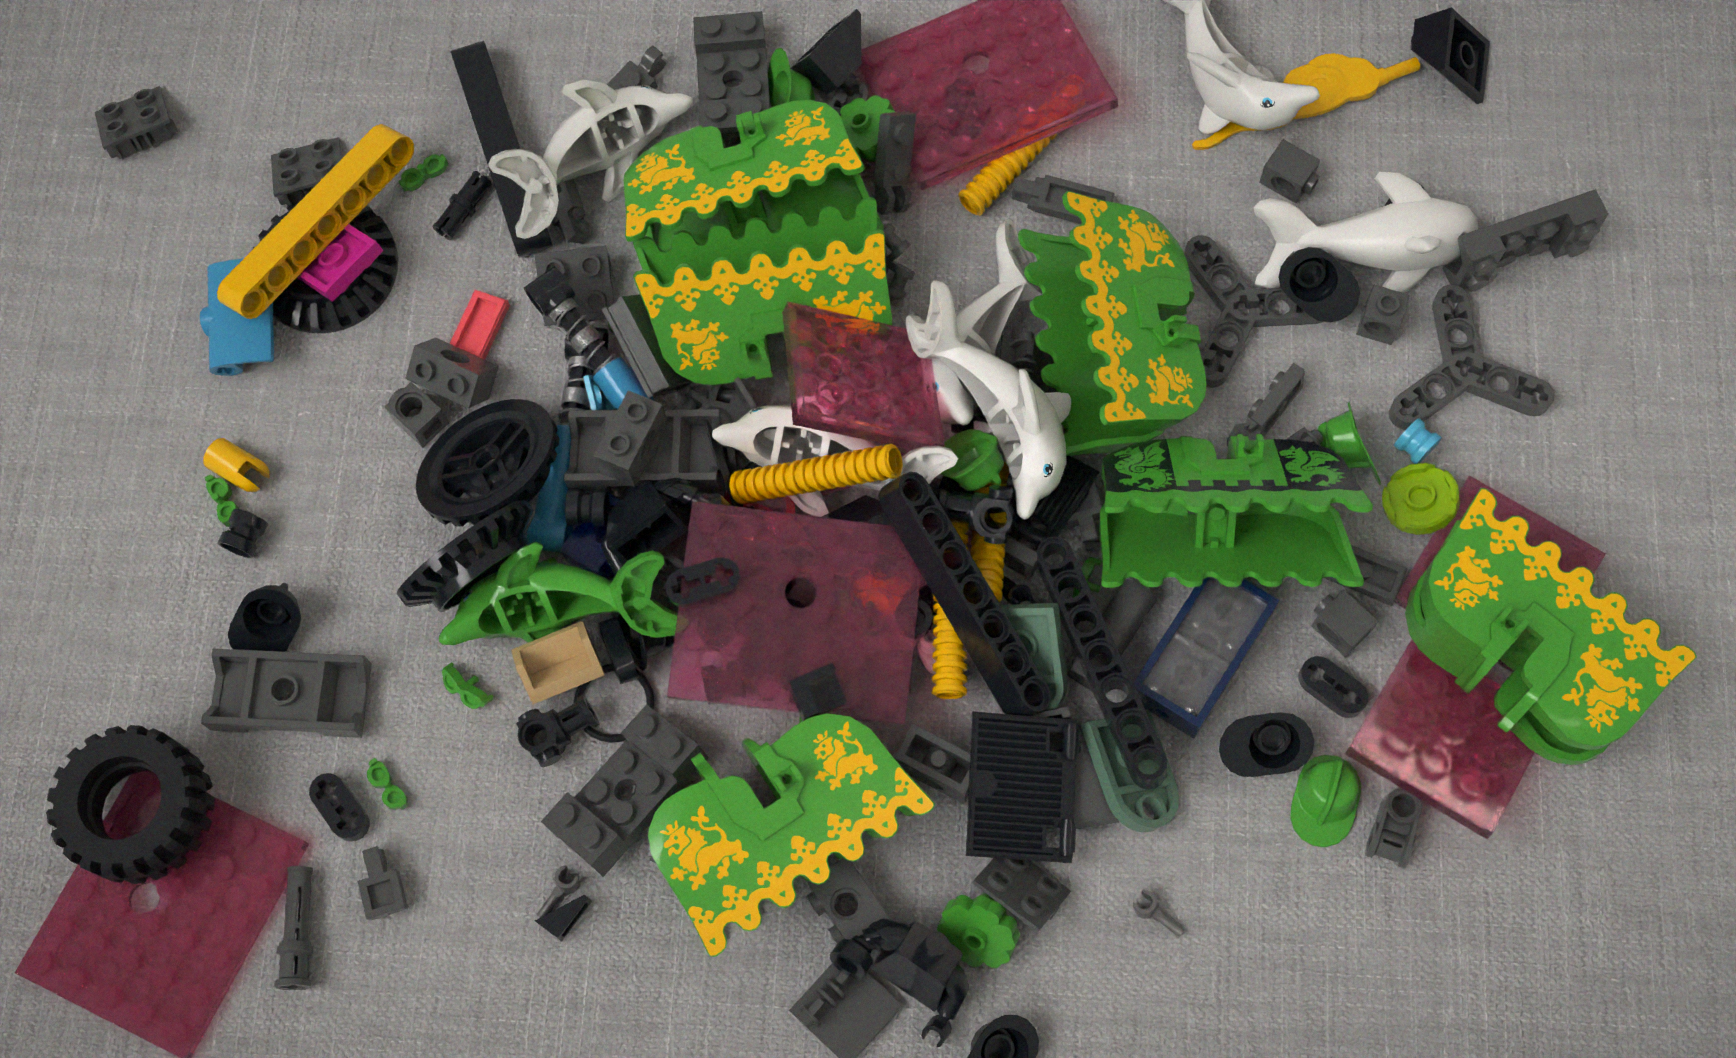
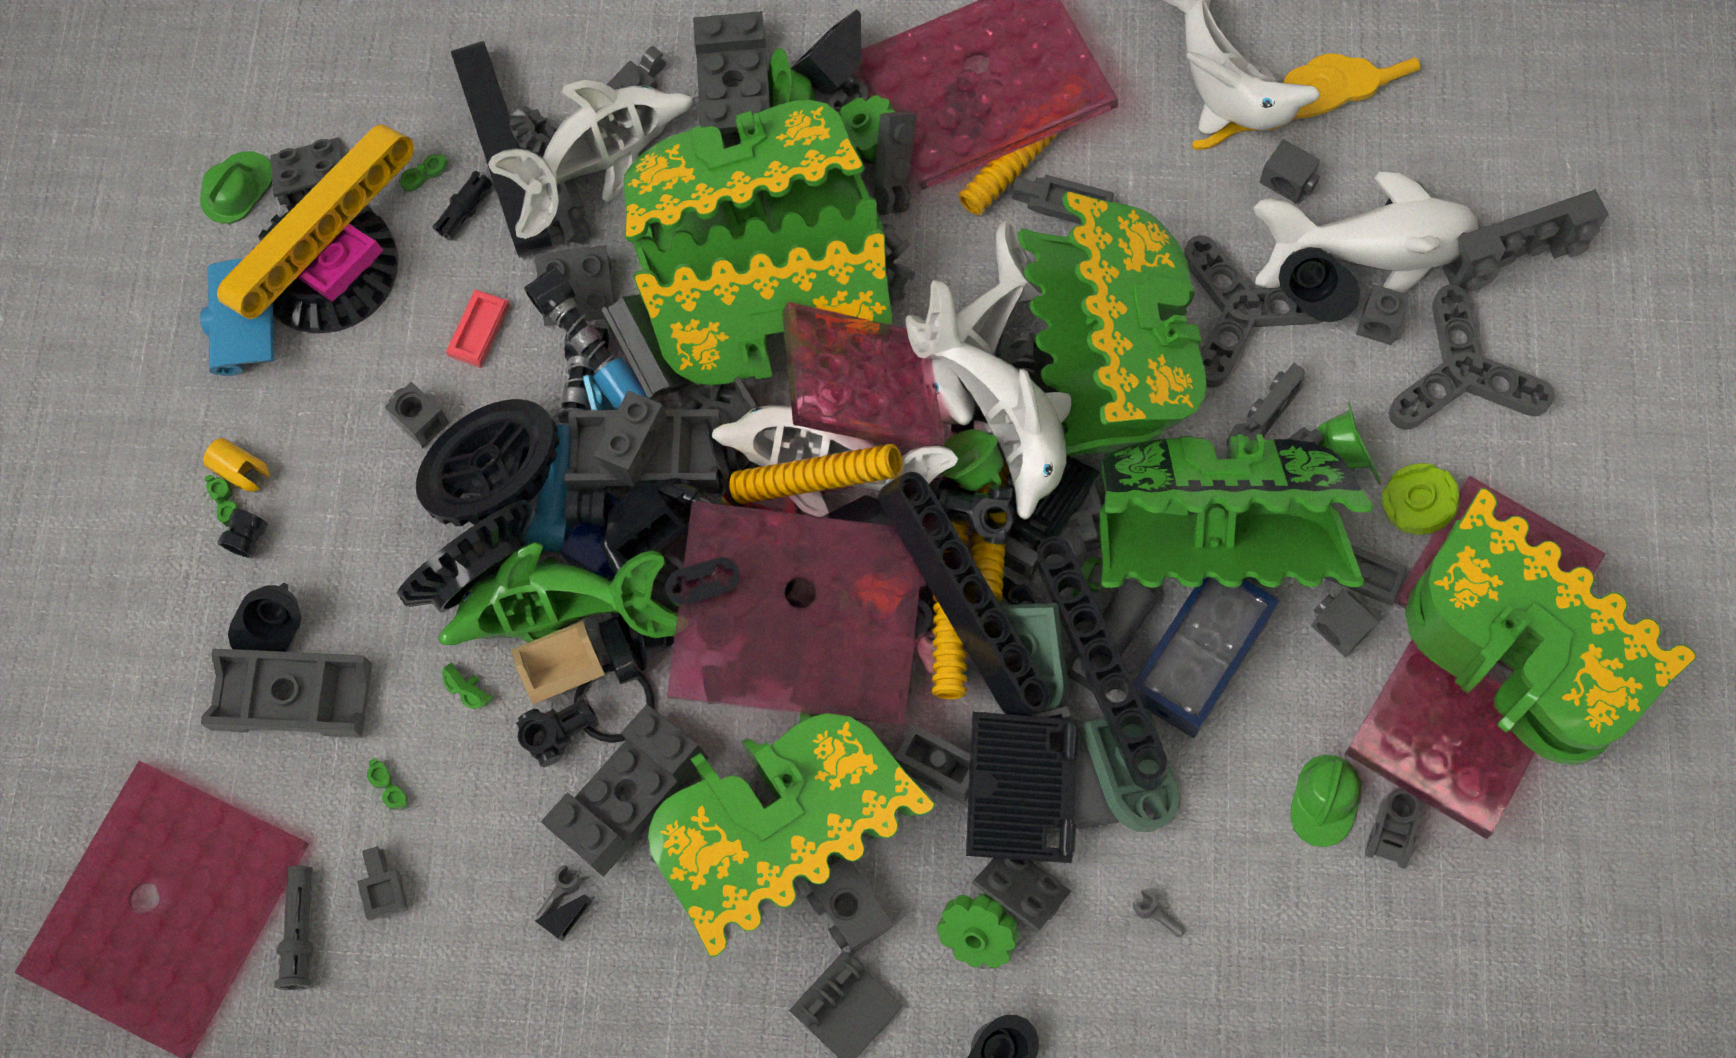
(91, 777): black tyre -> none
(134, 117): dark grey hinge -> none
(235, 186): none -> bright green piece
(332, 812): black beam -> none
(451, 372): dark grey brick -> none
(524, 123): none -> dark grey gear
(817, 692): black panel -> none
(912, 960): black torso -> none
(1266, 744): black piece -> none
(1338, 679): black beam -> none
(1417, 441): medium azure wheel -> none
(1453, 50): black slope -> none

